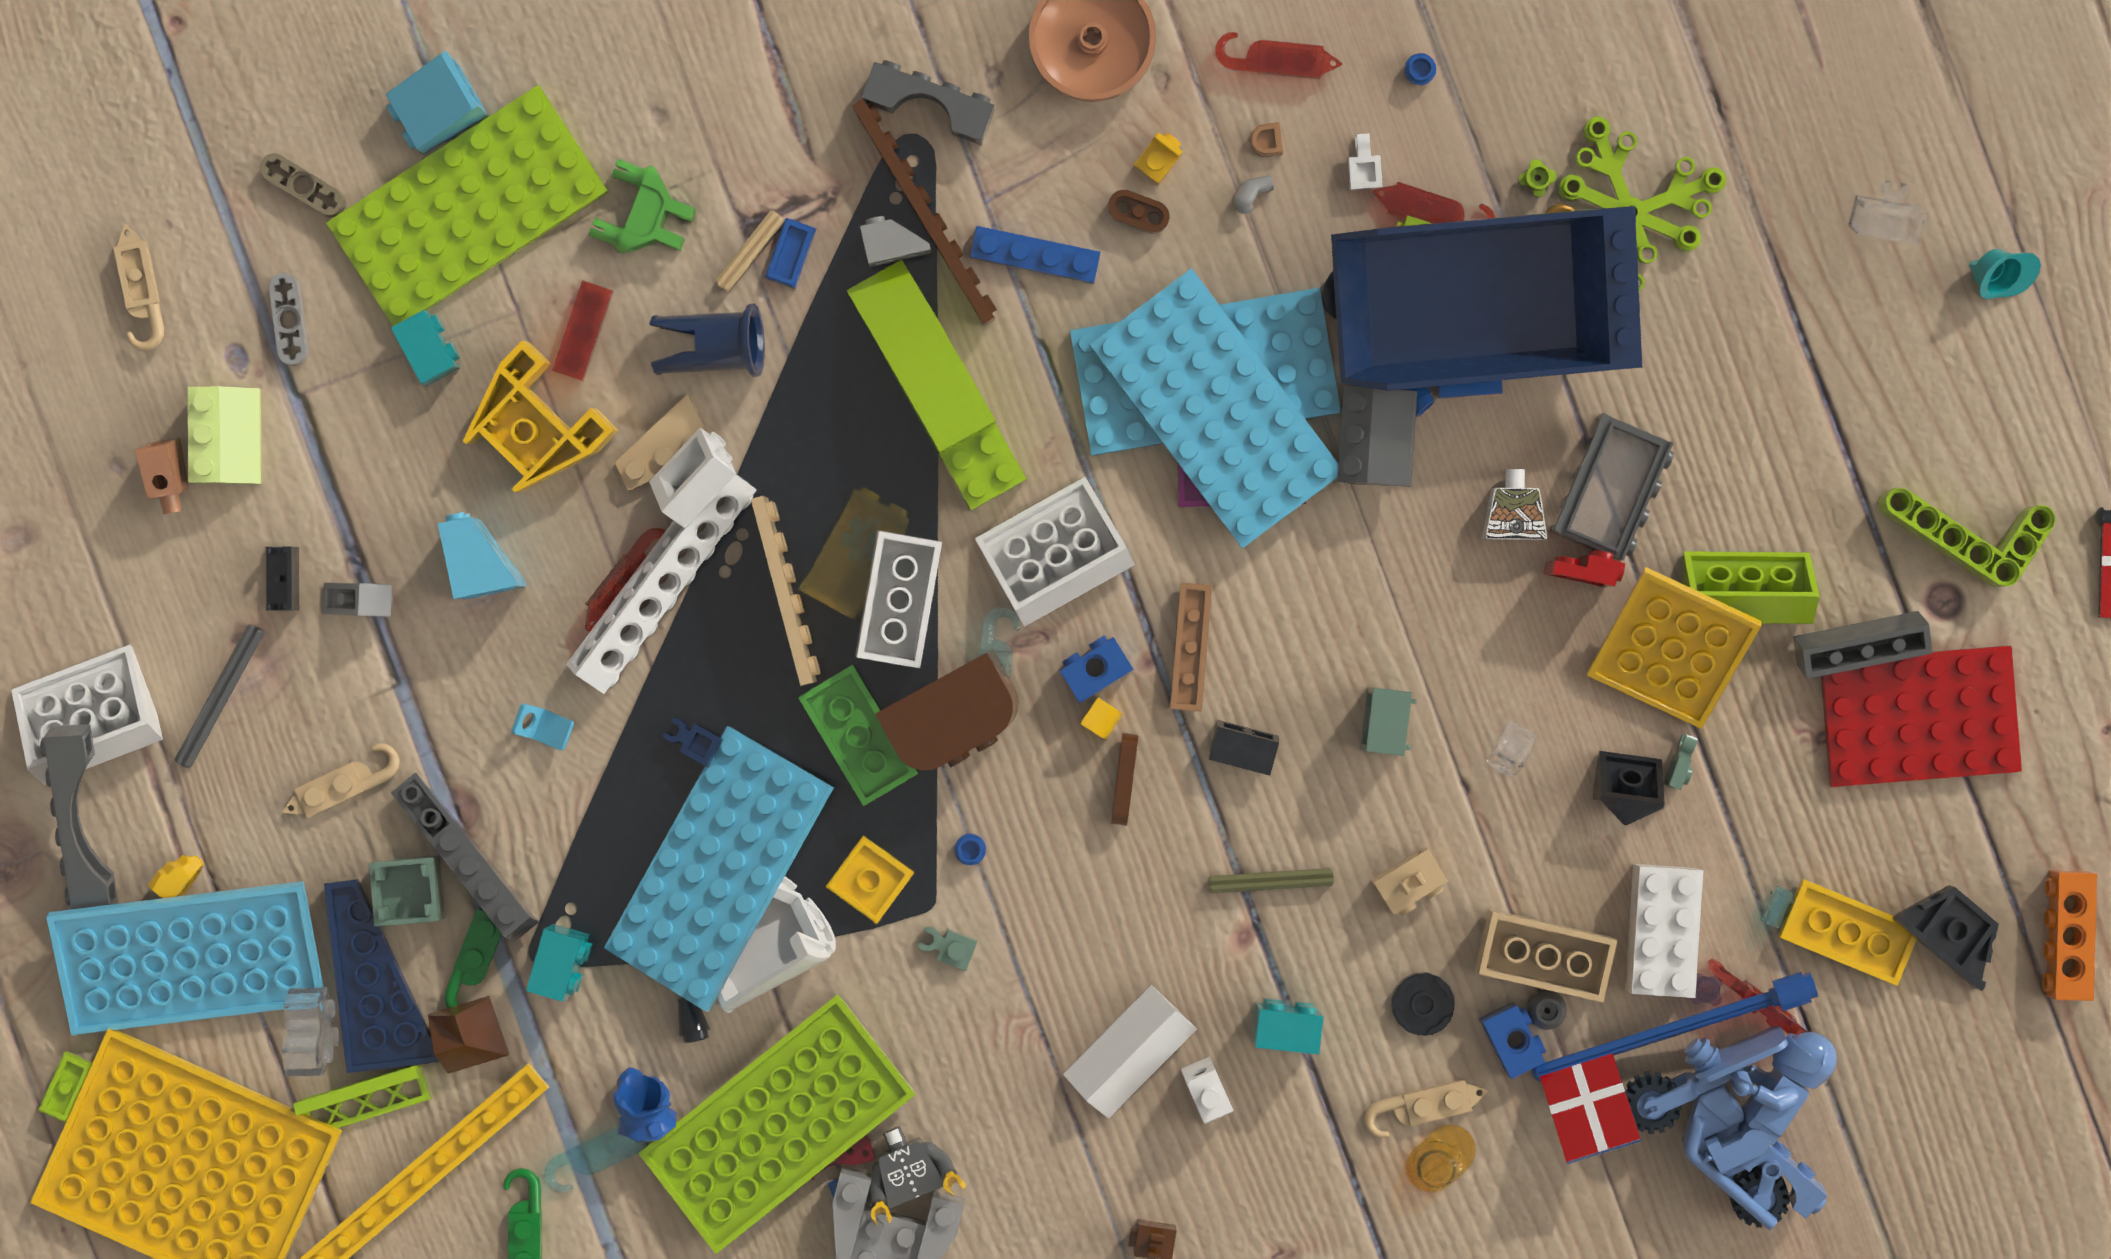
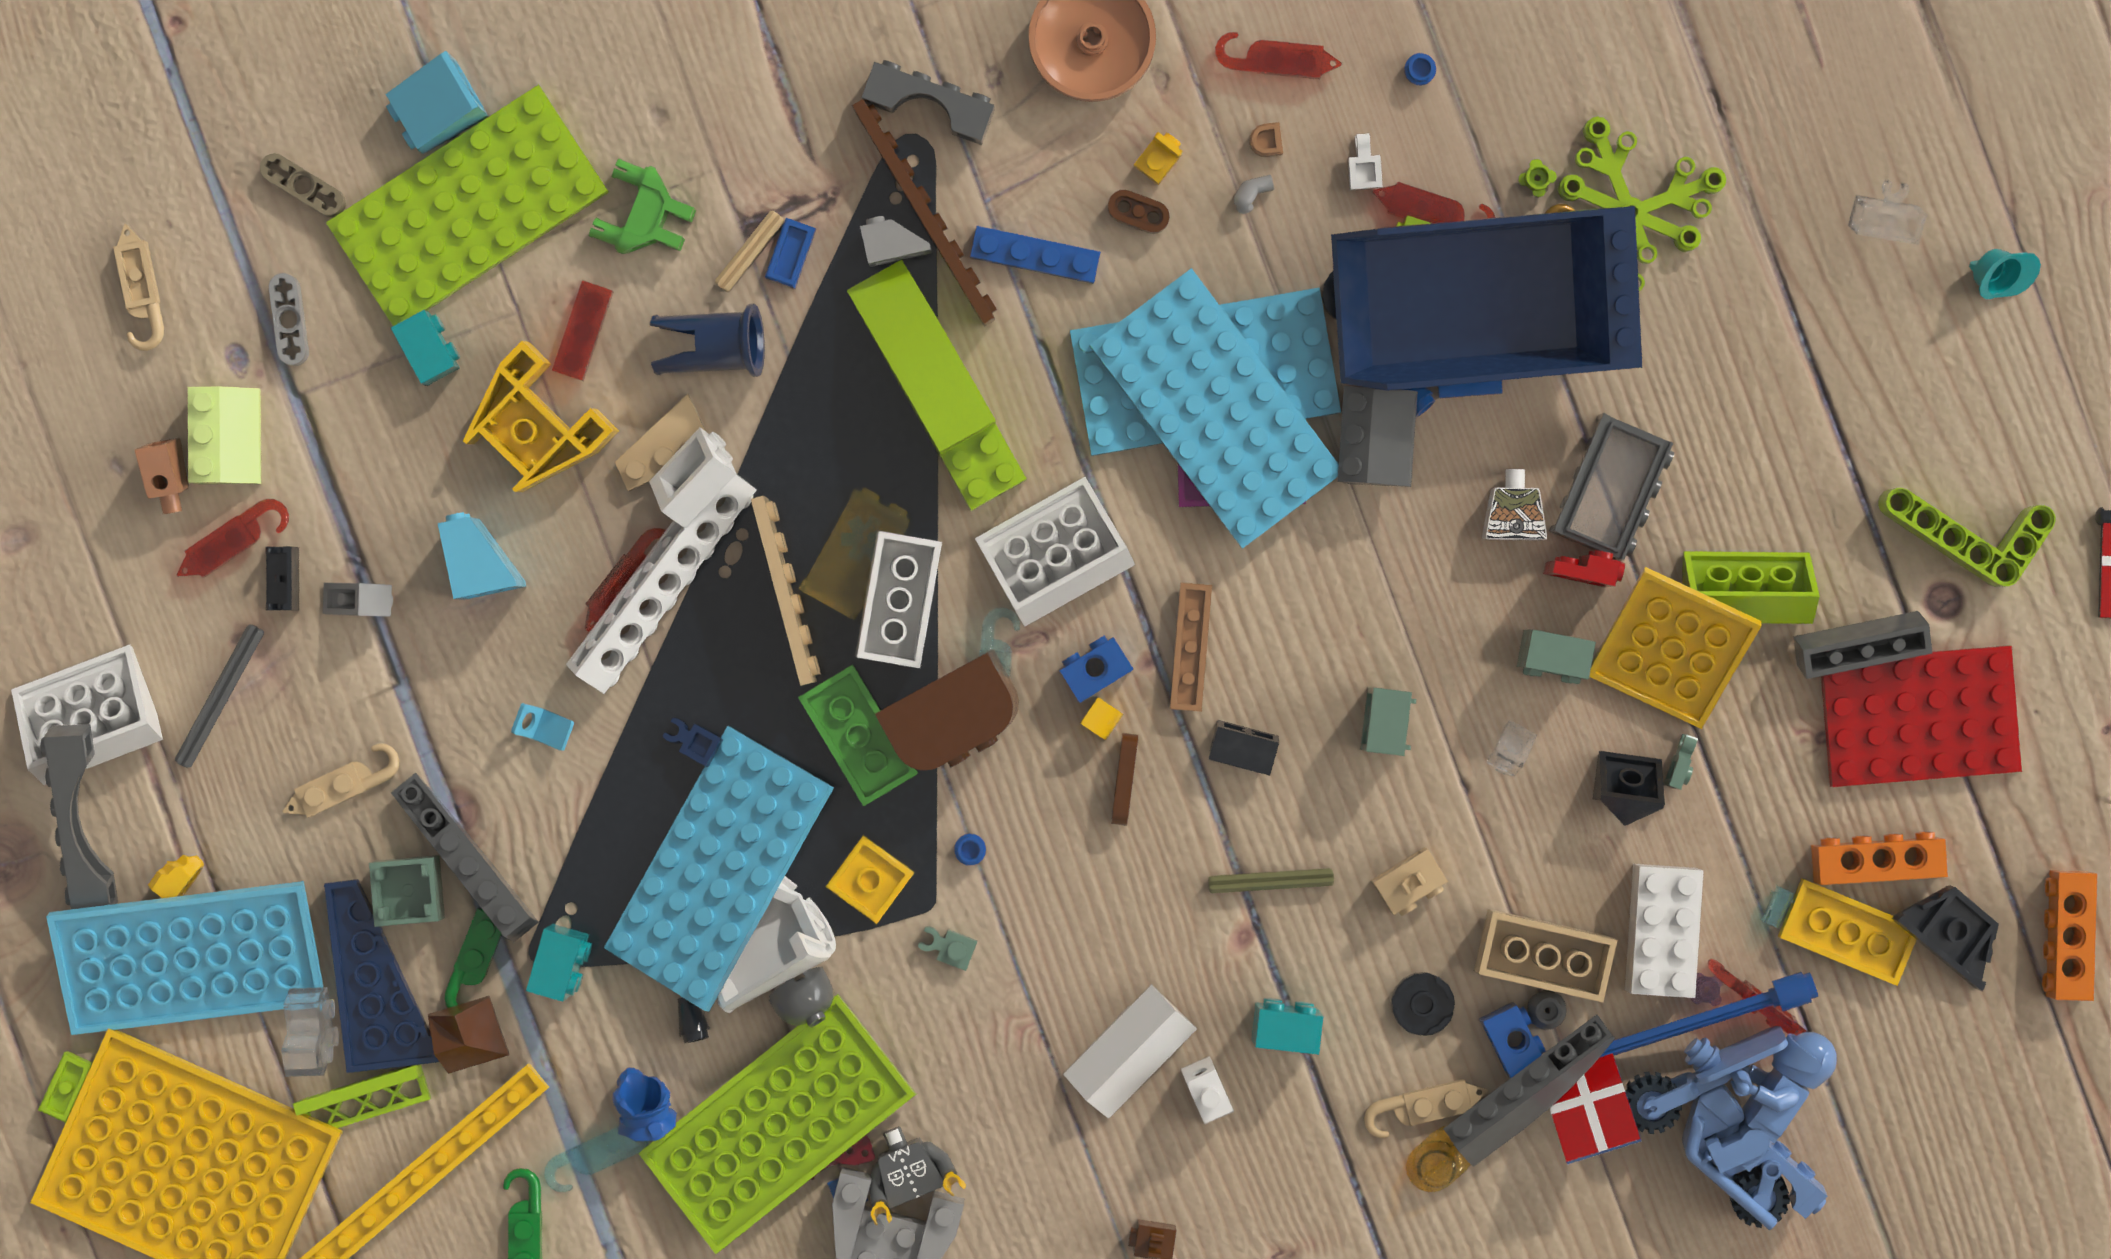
(230, 539): none -> clear red plate
(804, 999): none -> dark grey cylinder
(1528, 1093): none -> dark grey slope
(1555, 655): none -> sand green container
(1929, 863): none -> orange brick

